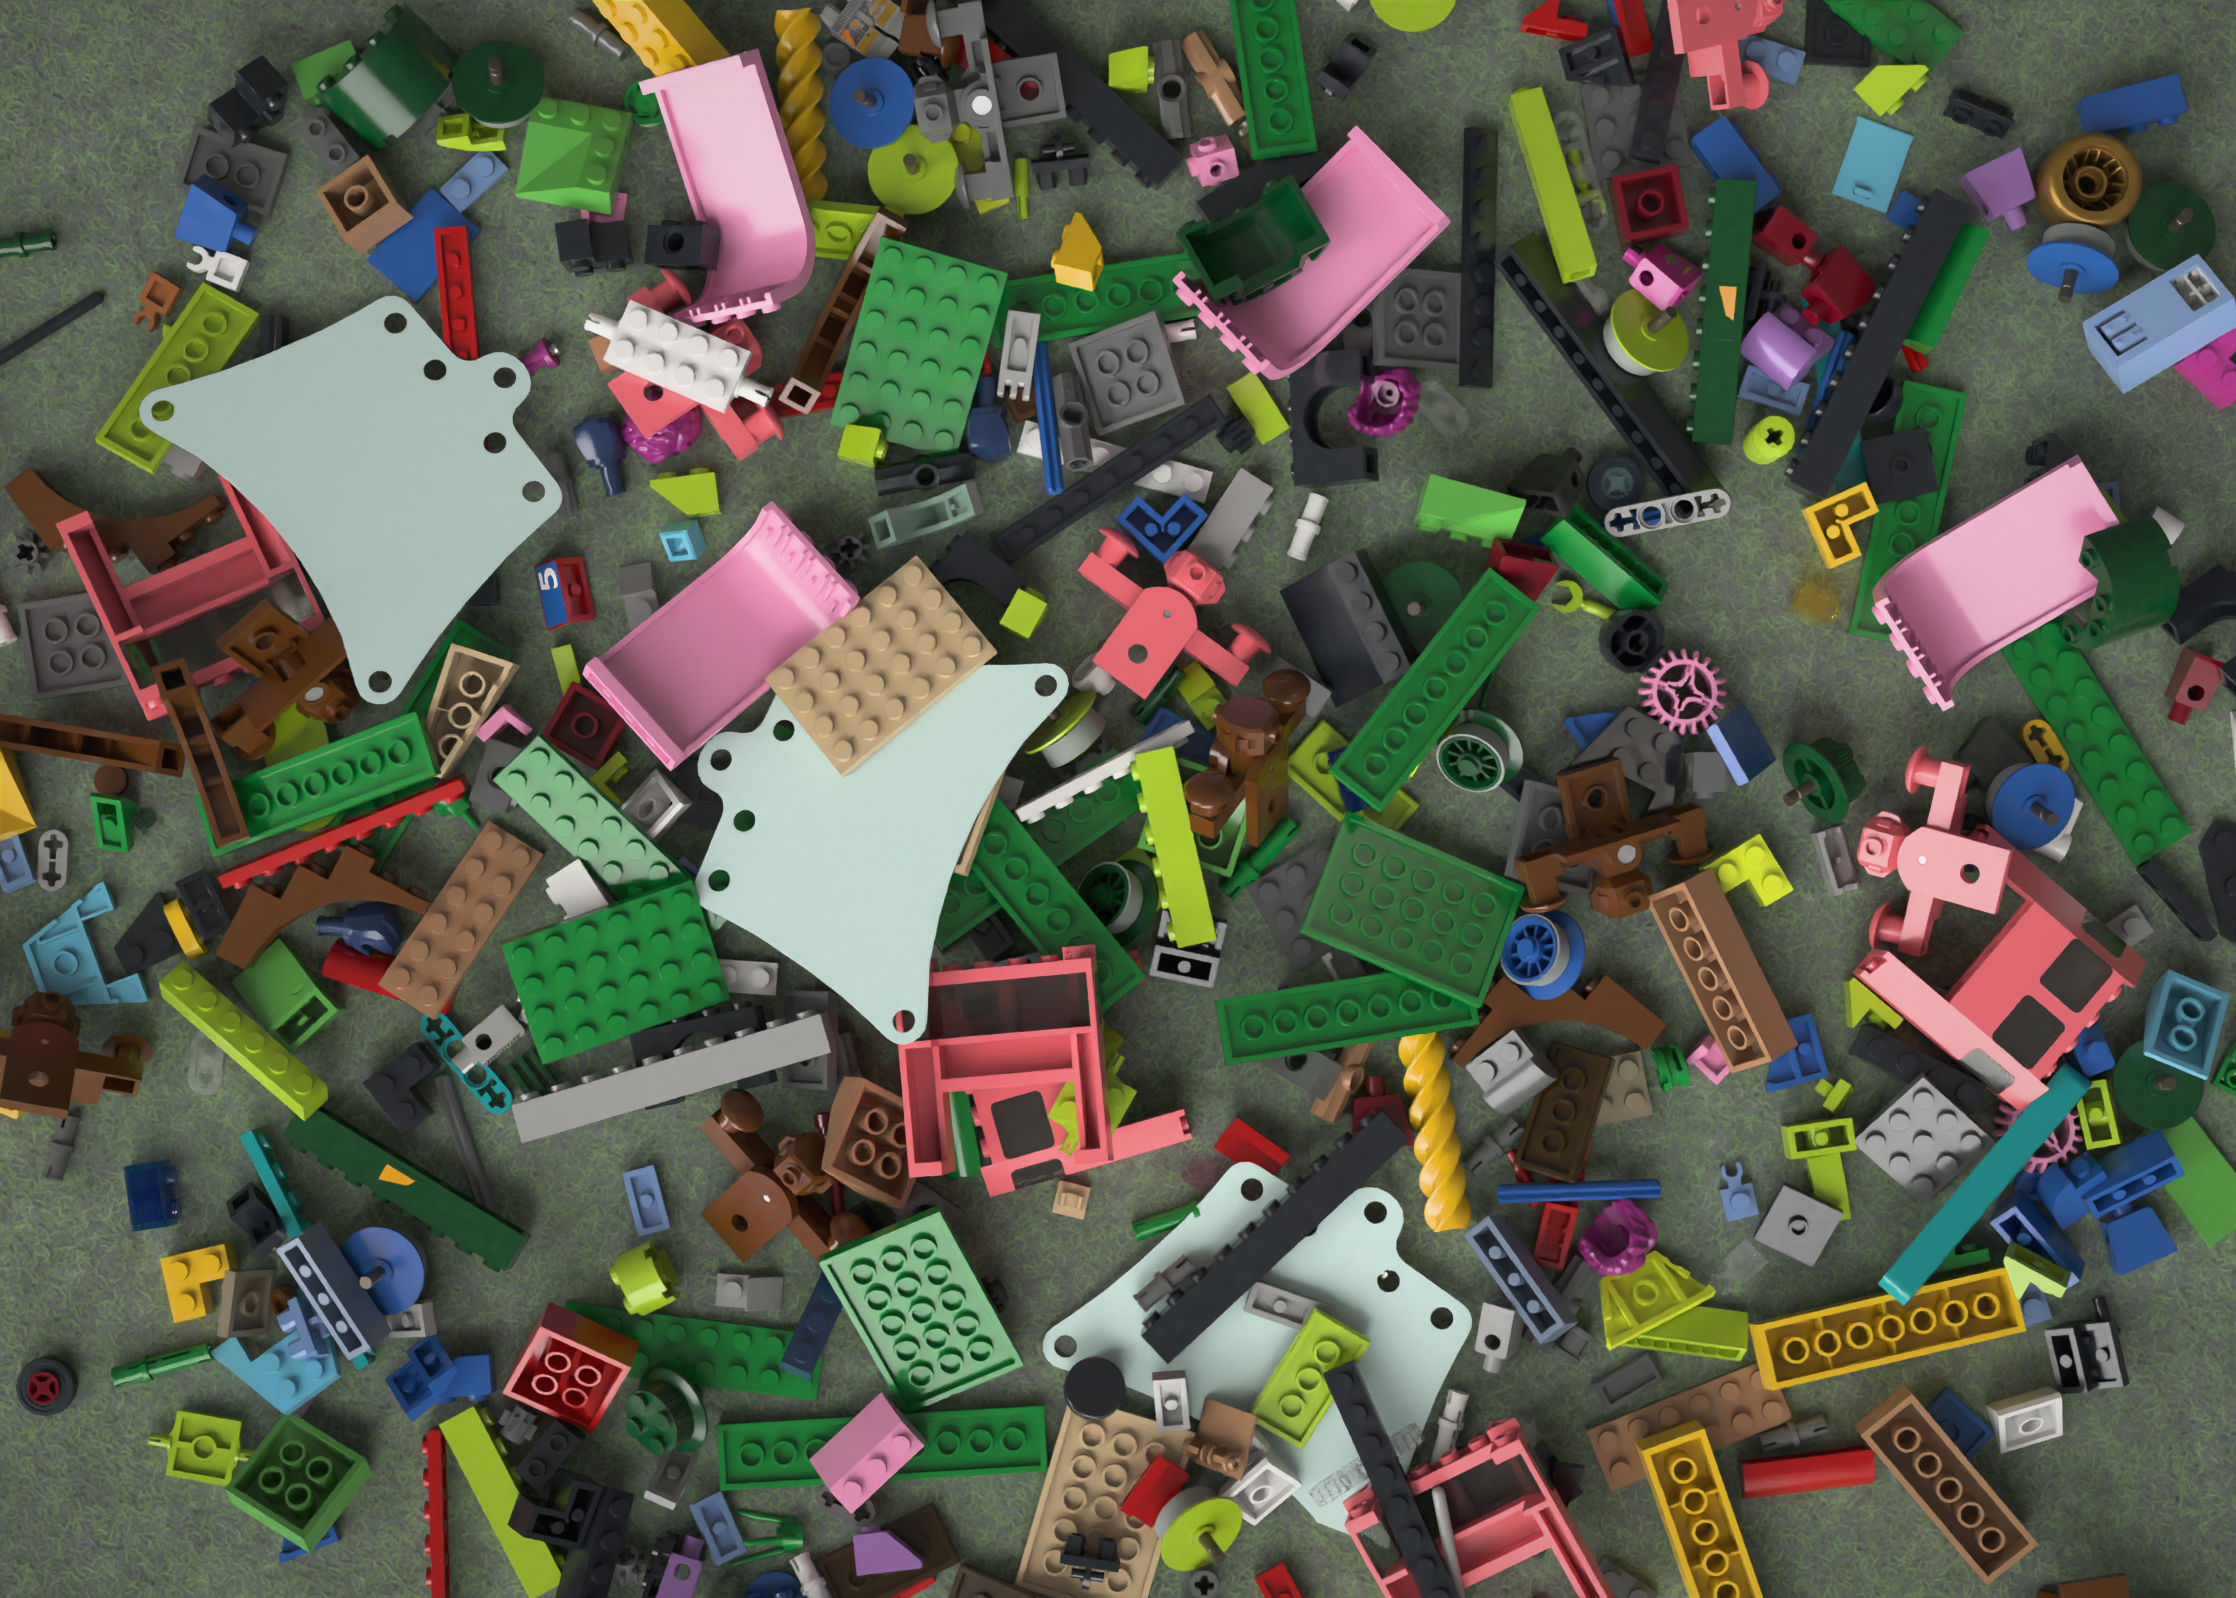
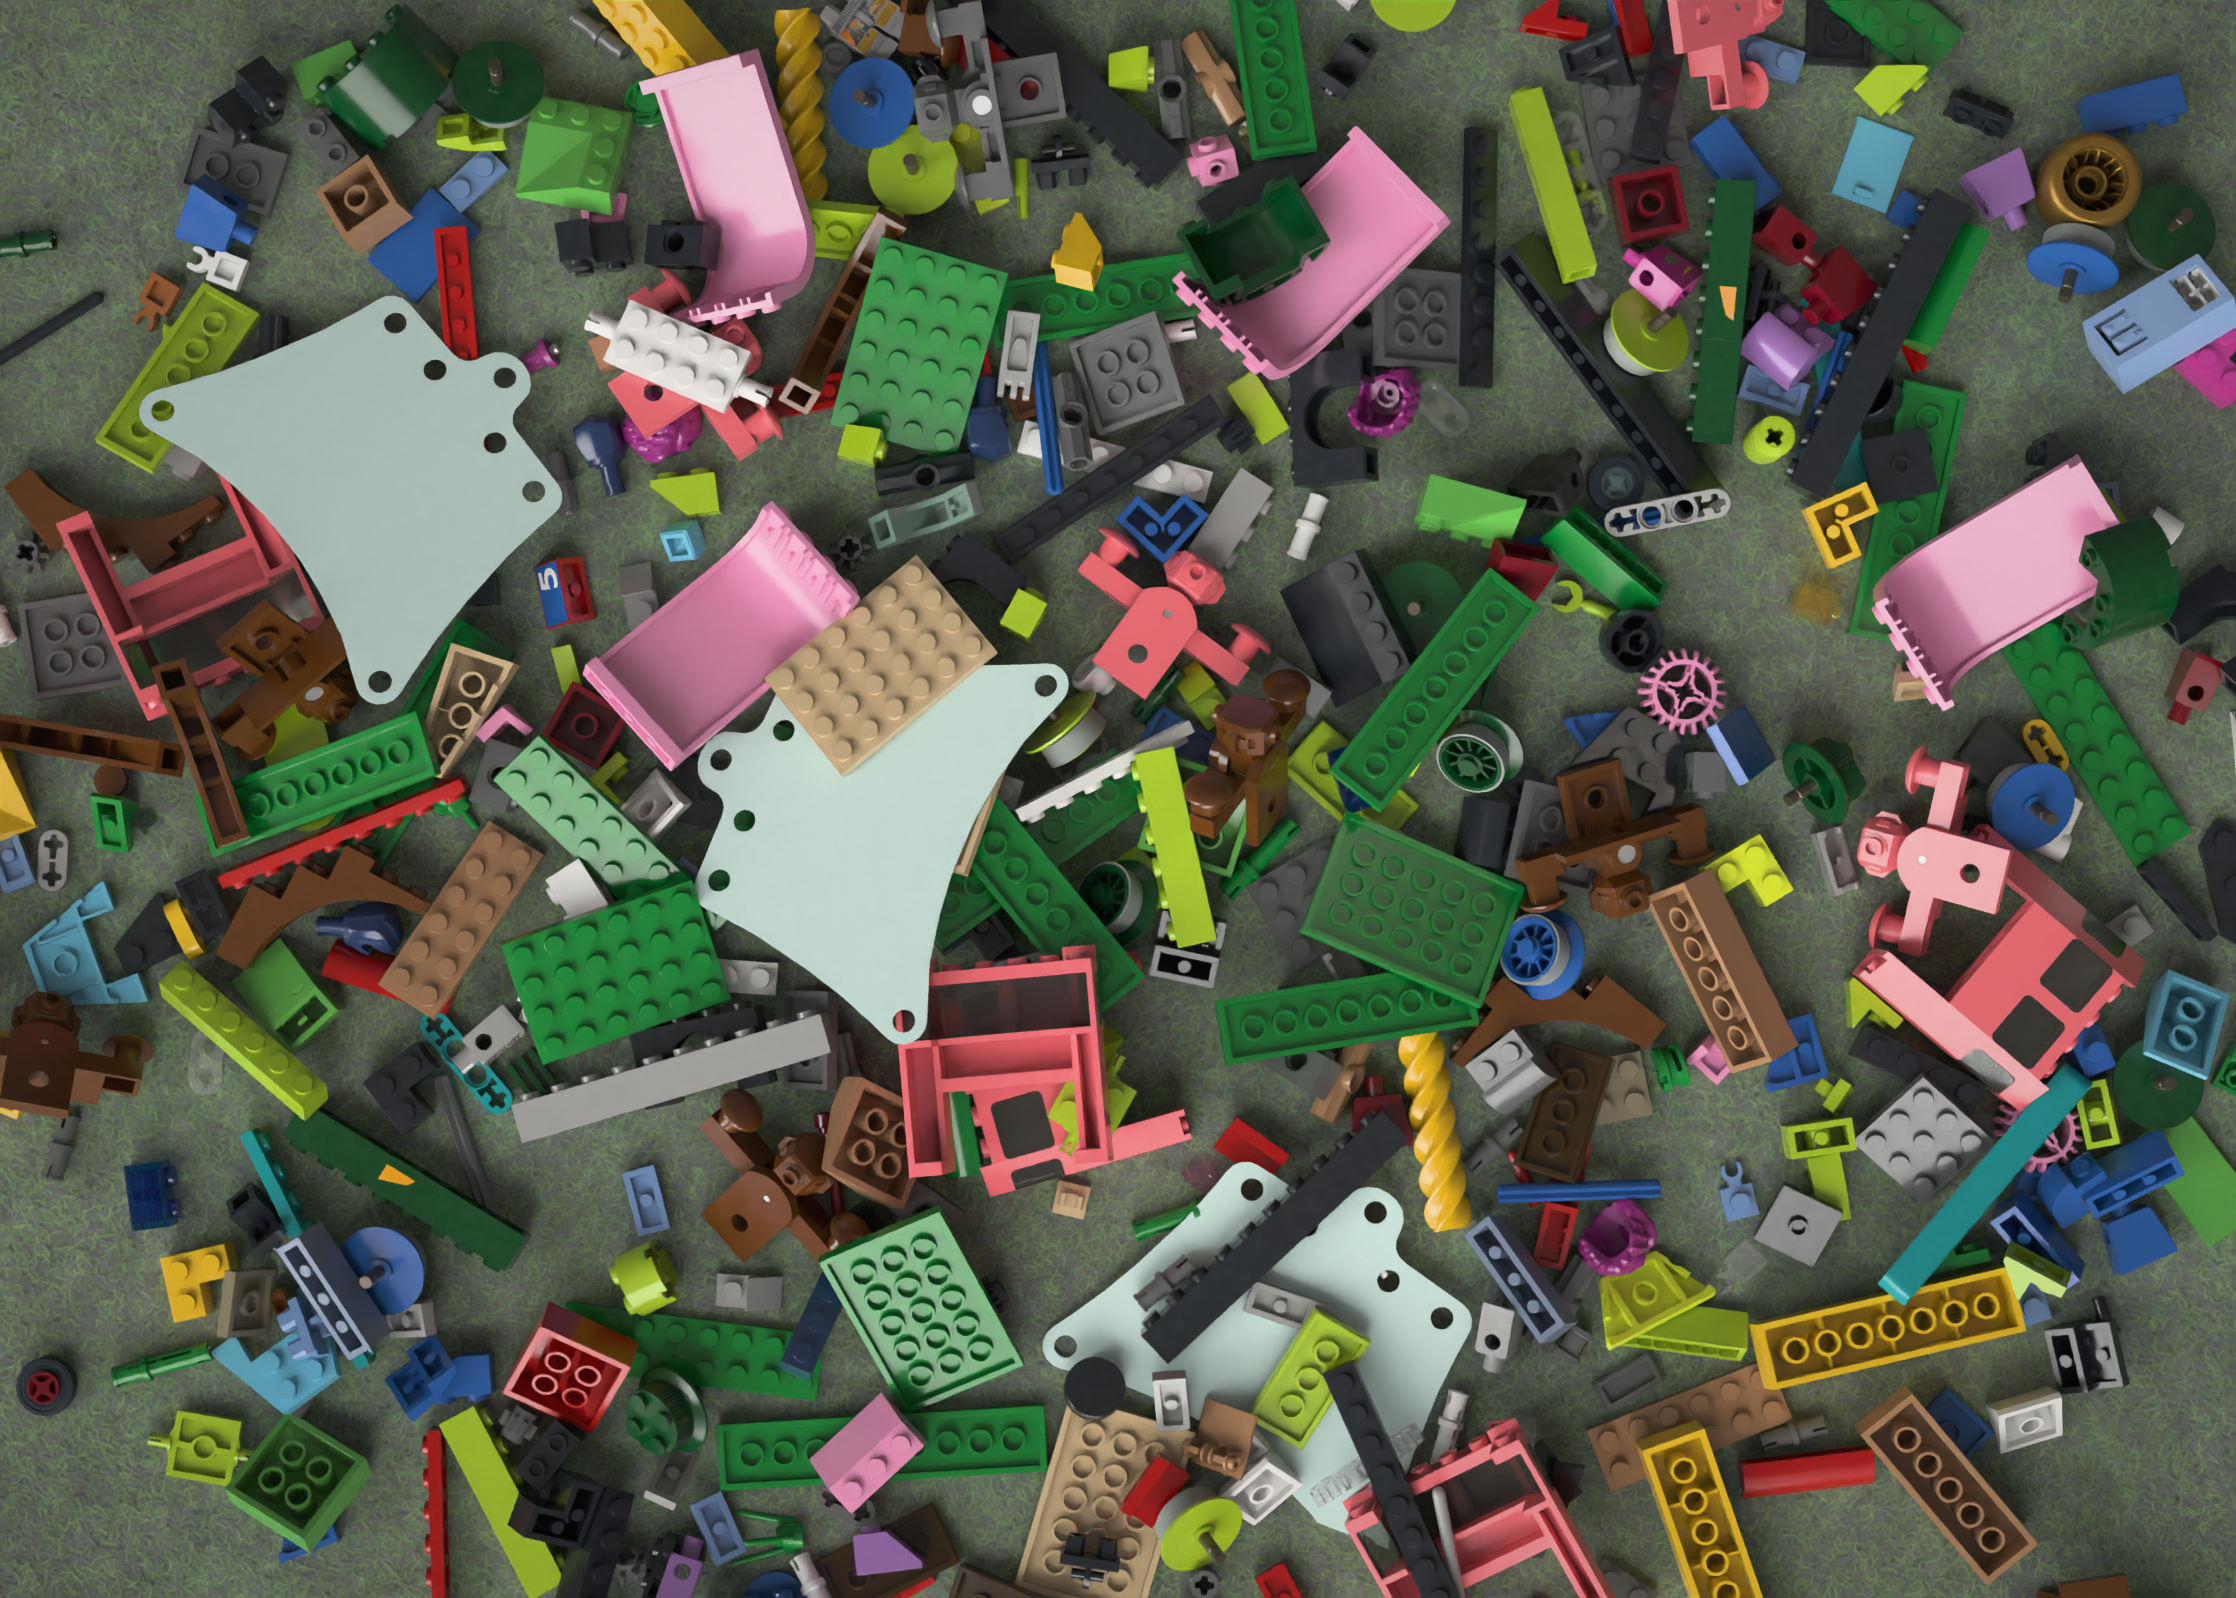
(1485, 832): none -> black brick
(1907, 686): none -> tan tile

